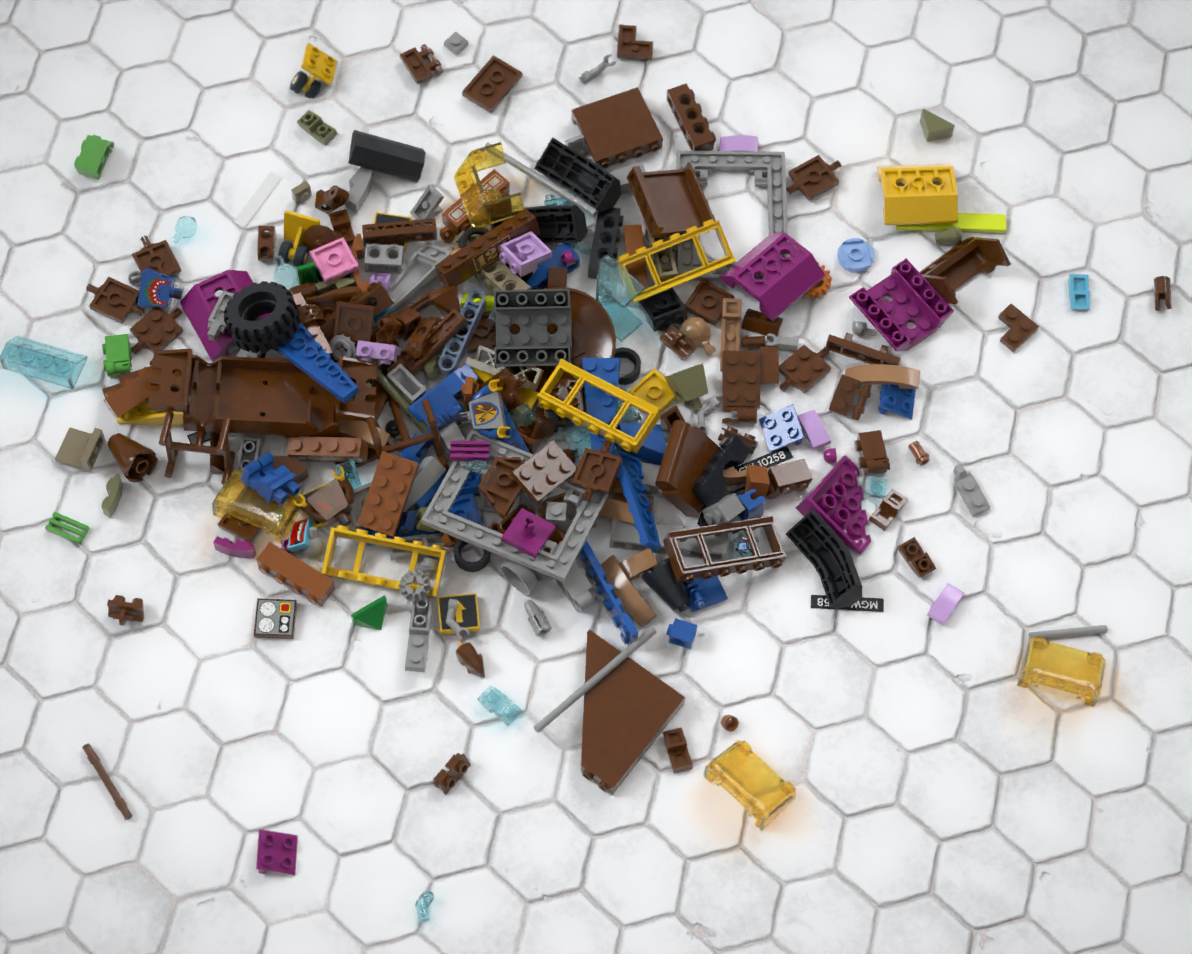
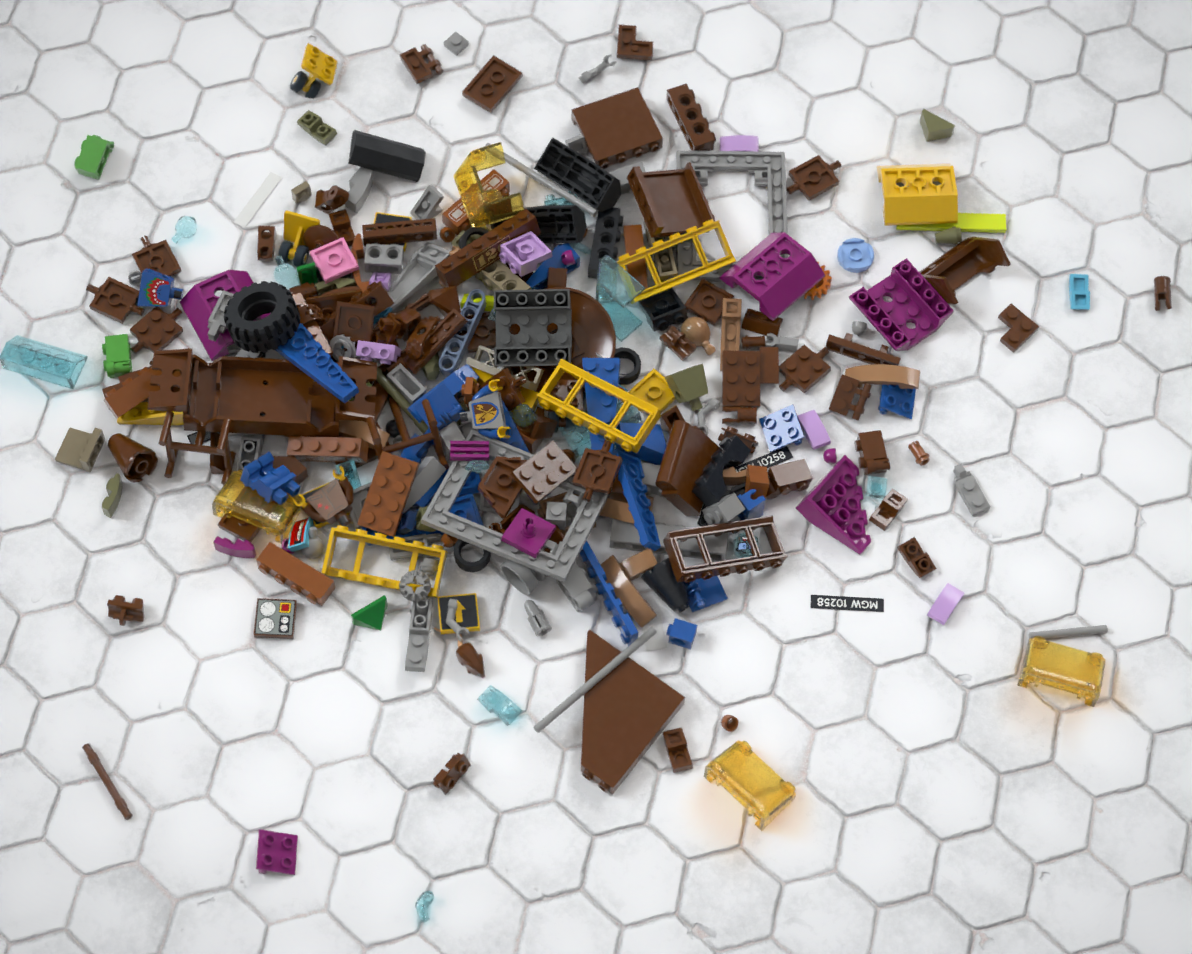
(53, 521): bright green tile -> none
(829, 558): black piece -> none

